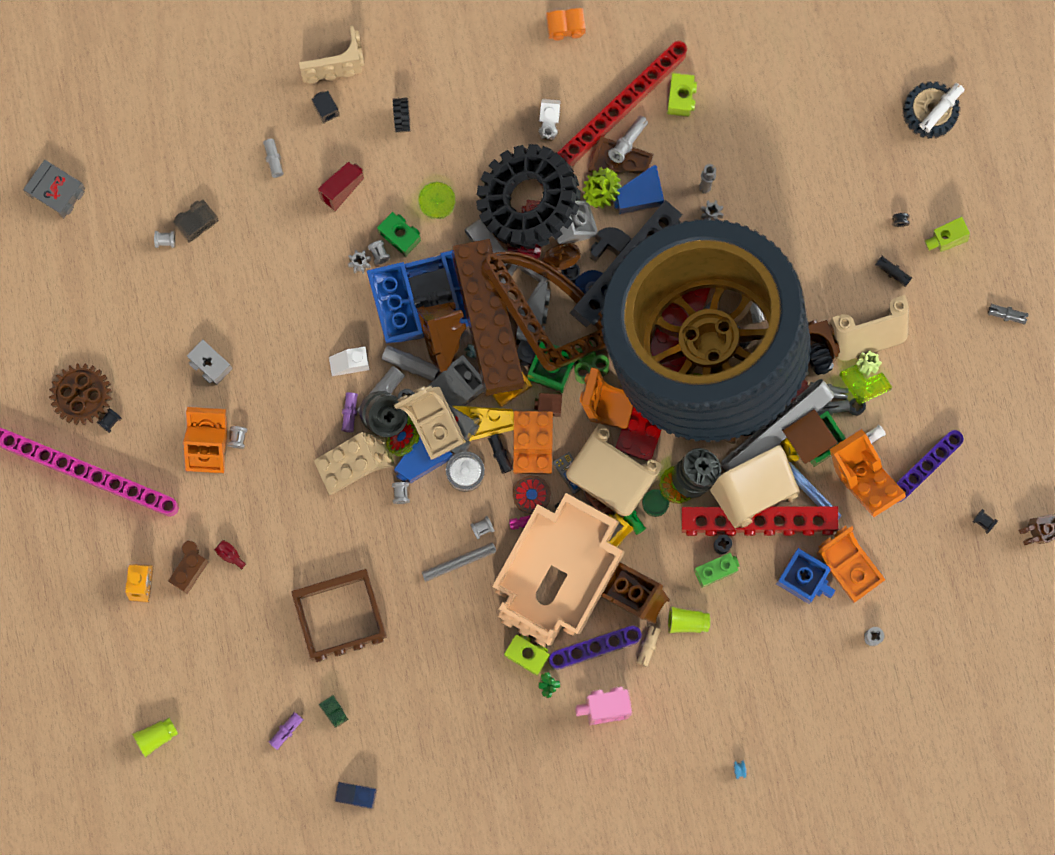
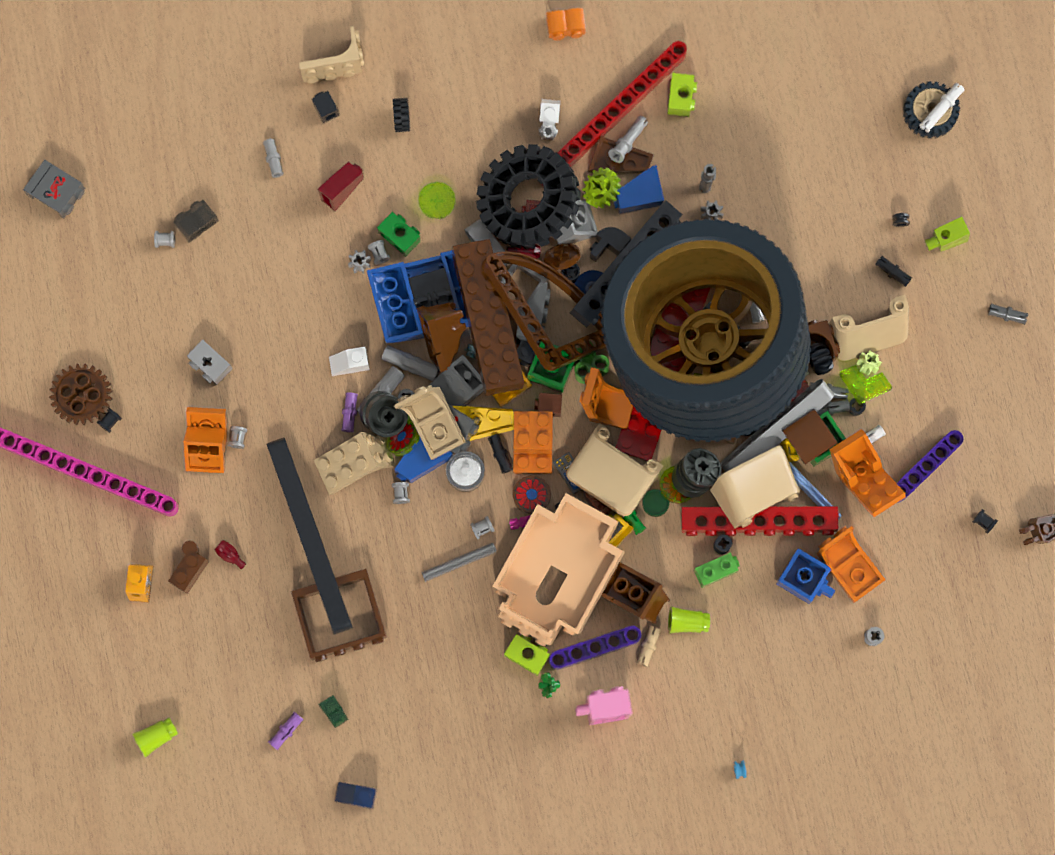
(309, 536): none -> black beam

